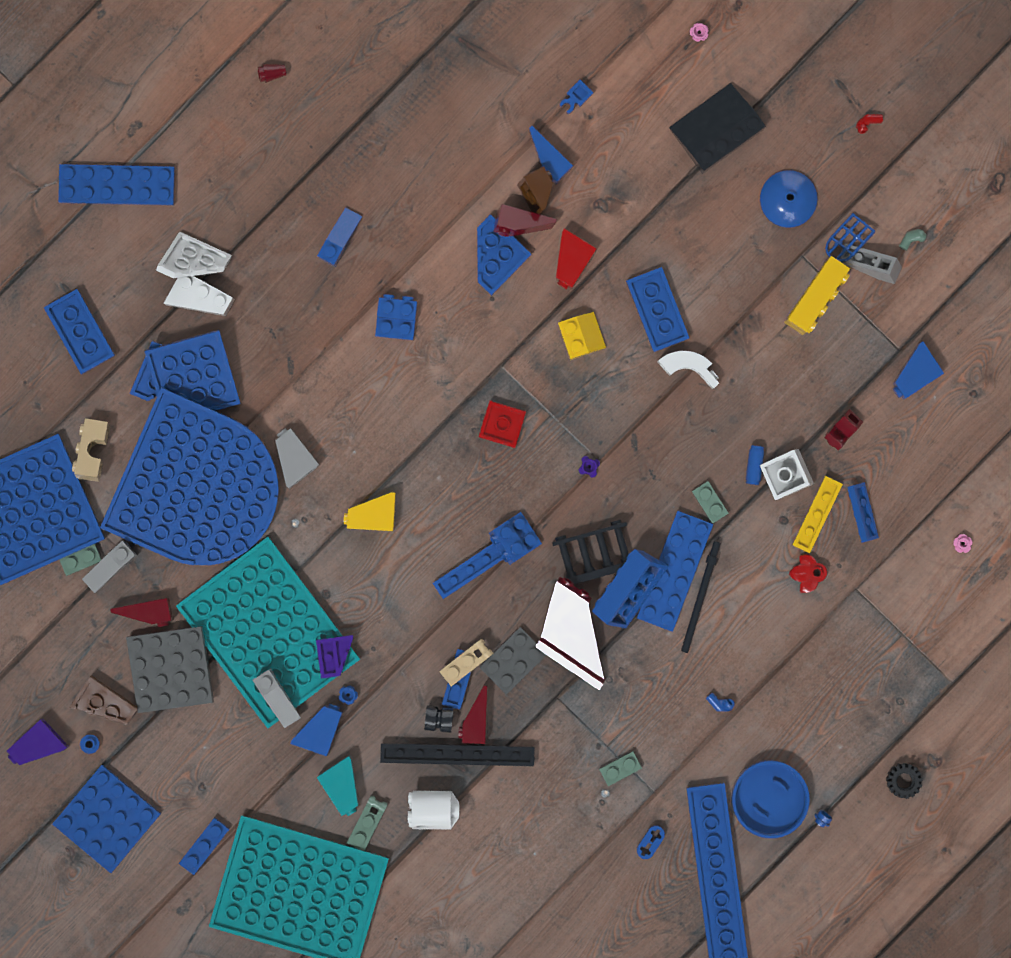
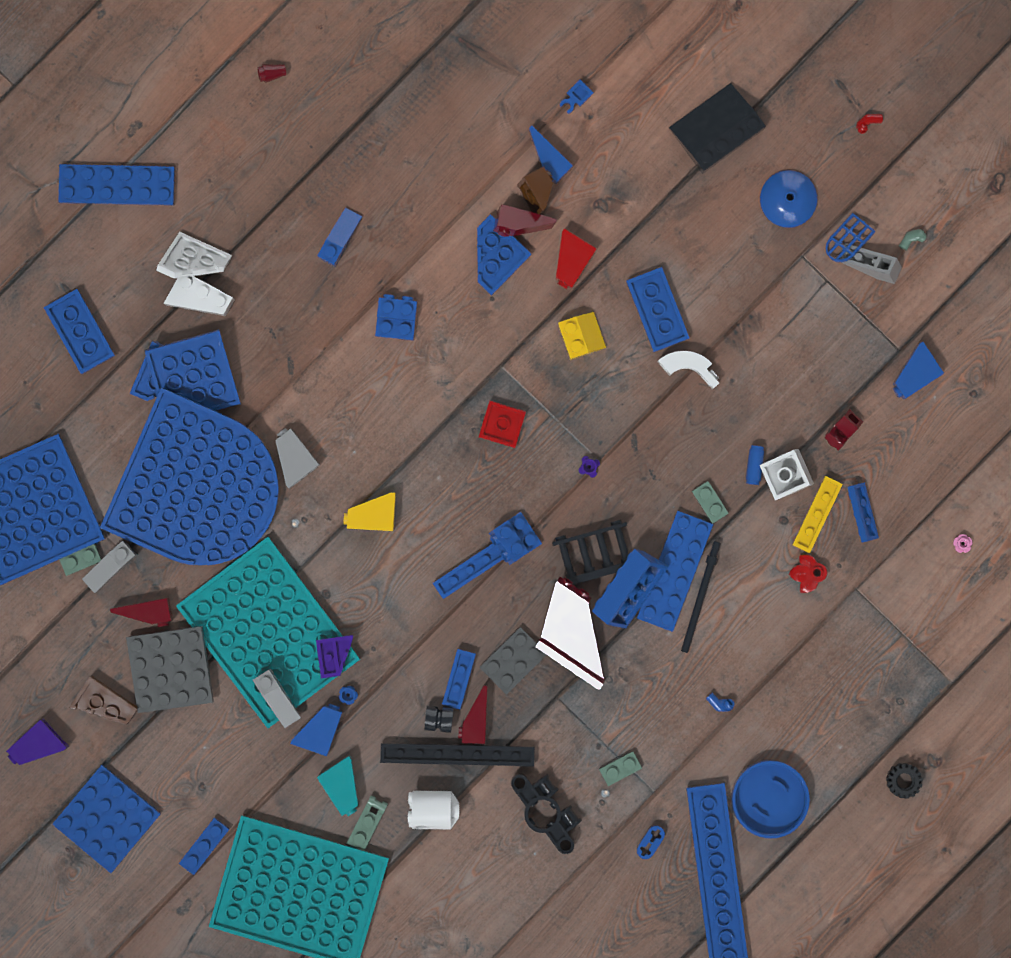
(92, 433): tan arch -> none
(95, 741): blue plate -> none
(465, 662): tan plate -> none
(556, 830): none -> black piece
(699, 27): bright pink plate -> none
(819, 292): yellow brick -> none
(822, 818): blue plate -> none

